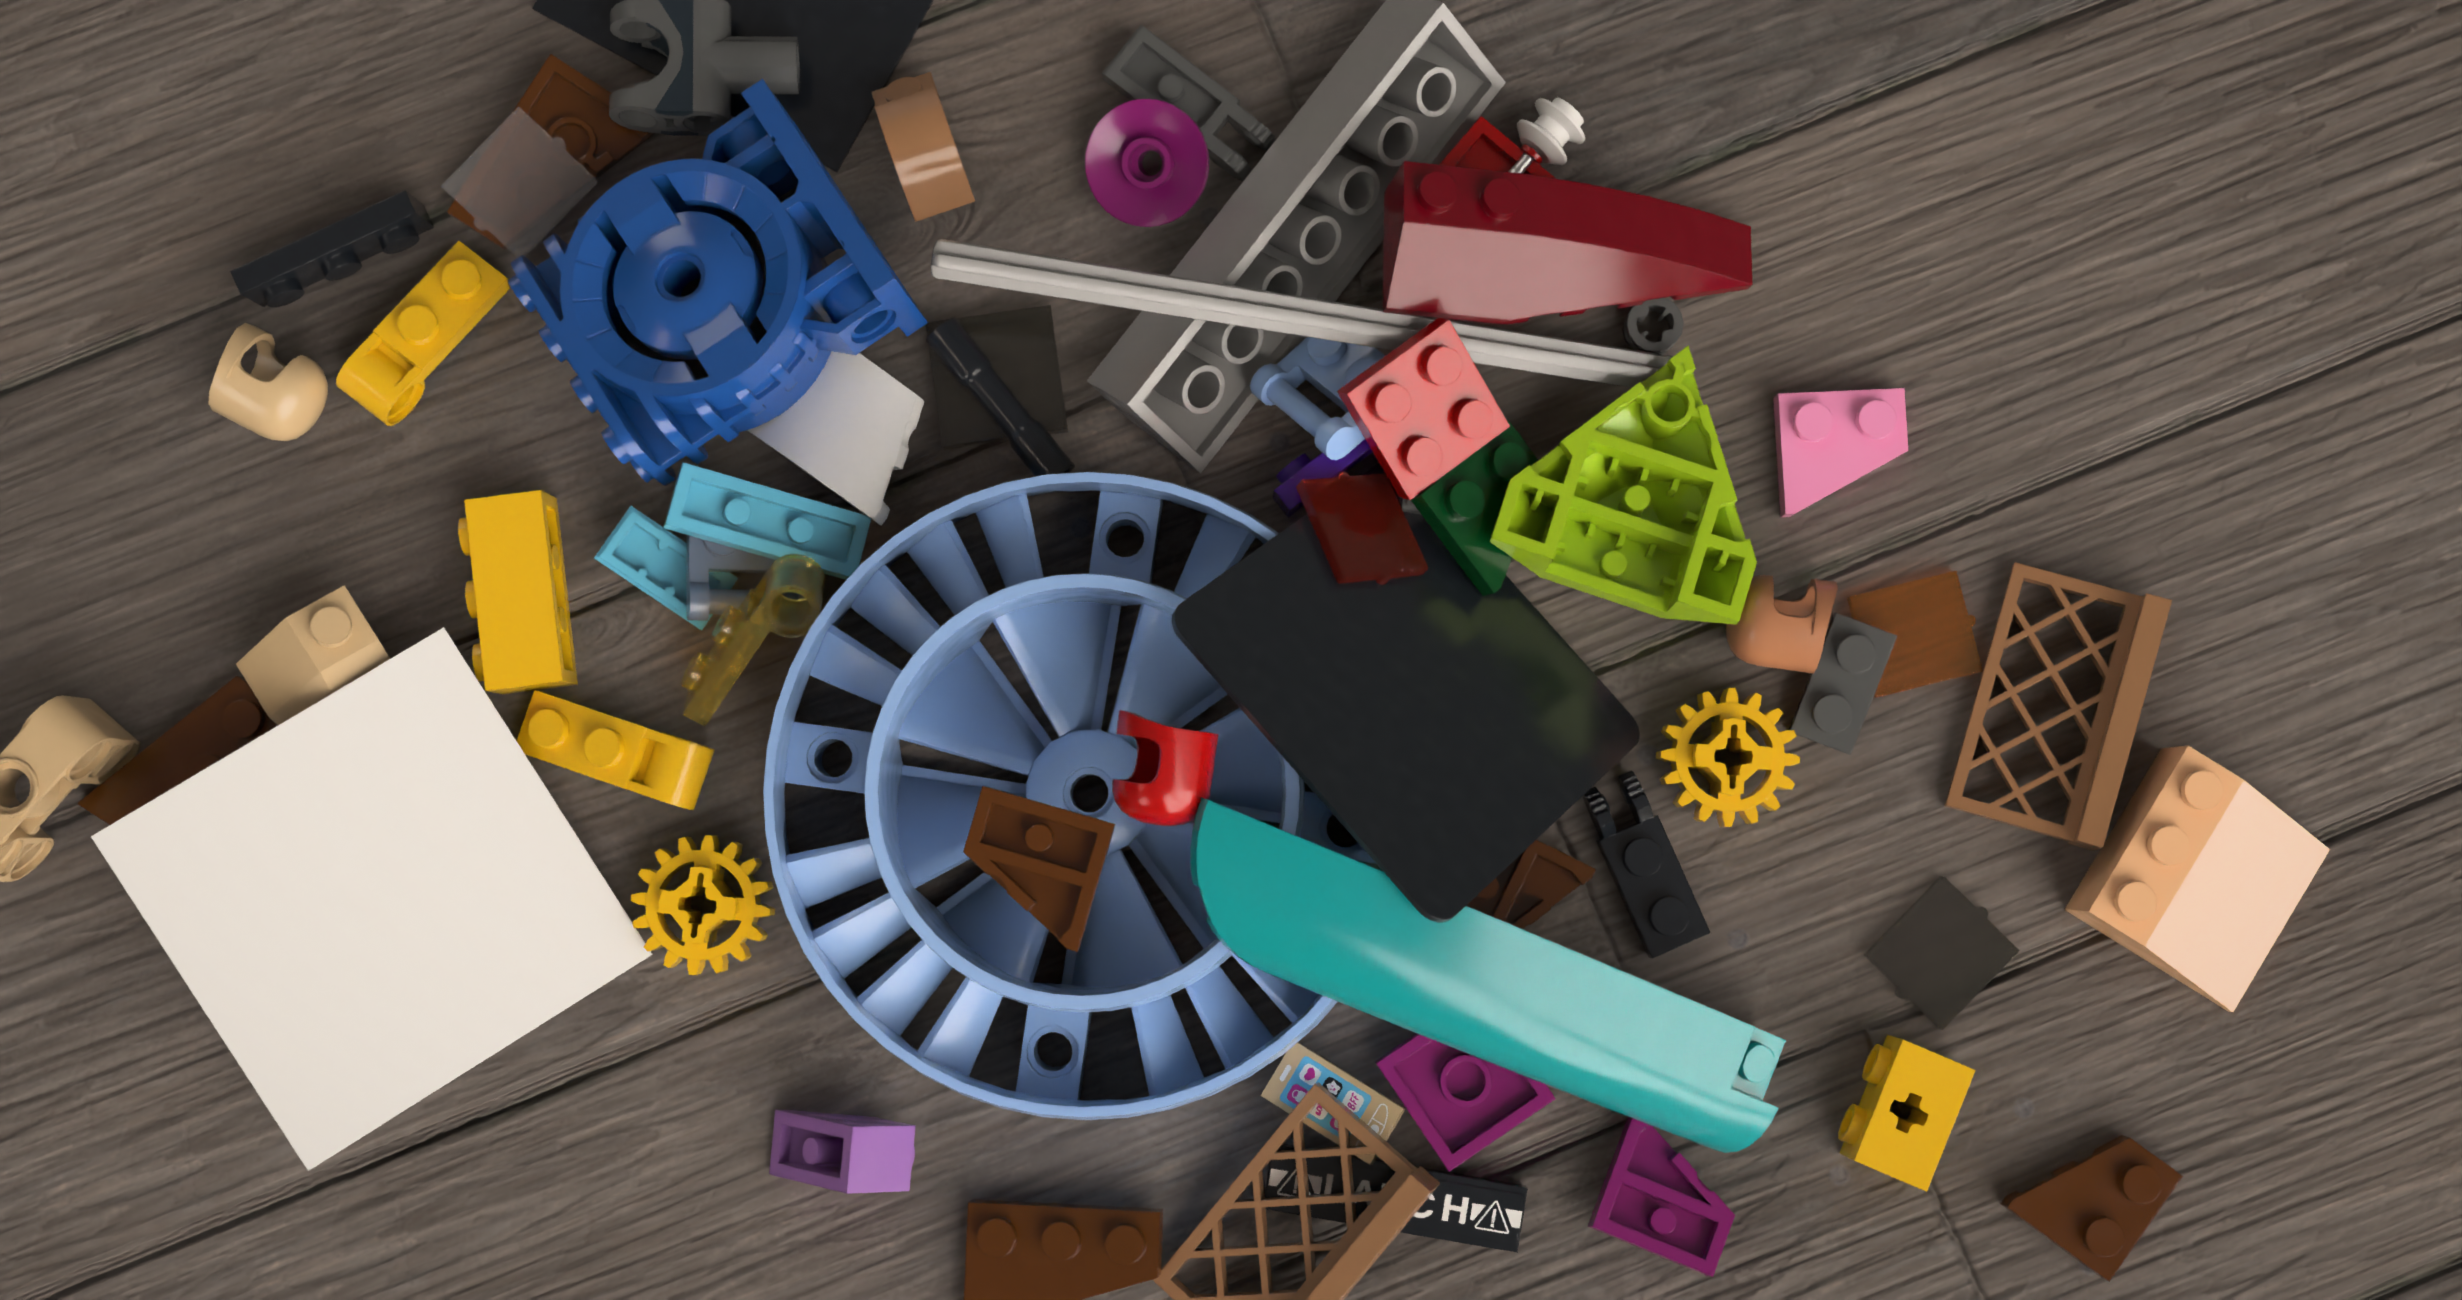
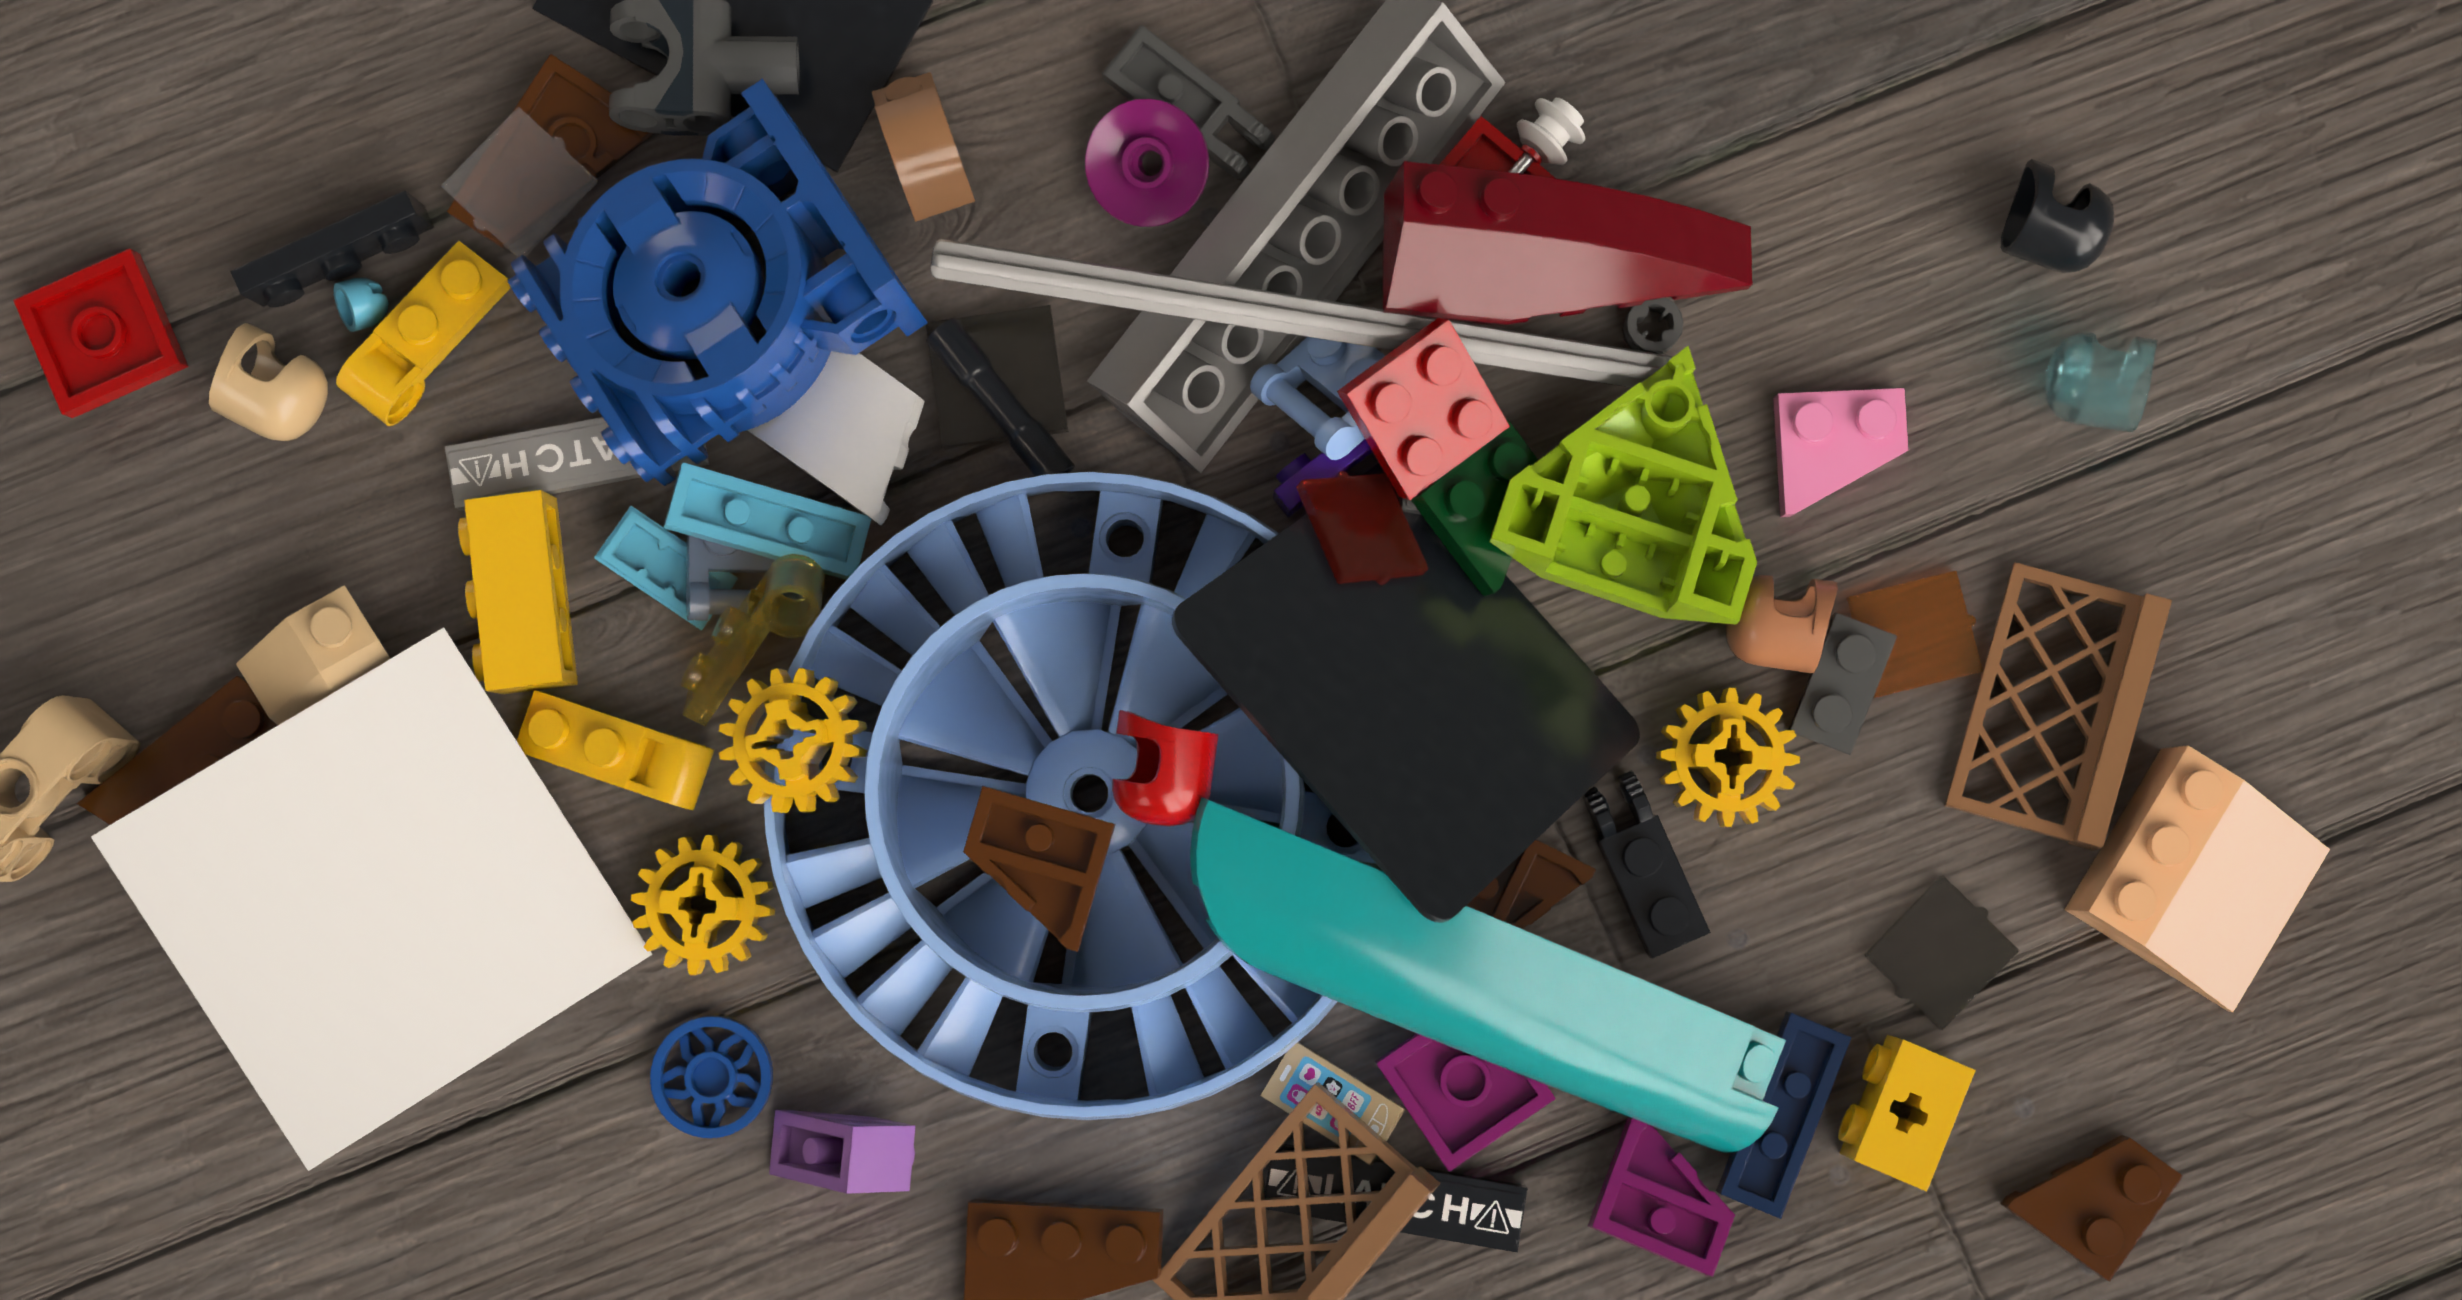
(100, 333): none -> red plate
(360, 303): none -> medium azure hinge
(538, 459): none -> light grey tile
(711, 1076): none -> blue wheel
(784, 715): none -> yellow gear
(1800, 1088): none -> dark blue plate
(2052, 233): none -> black helmet
(2100, 384): none -> clear light blue helmet

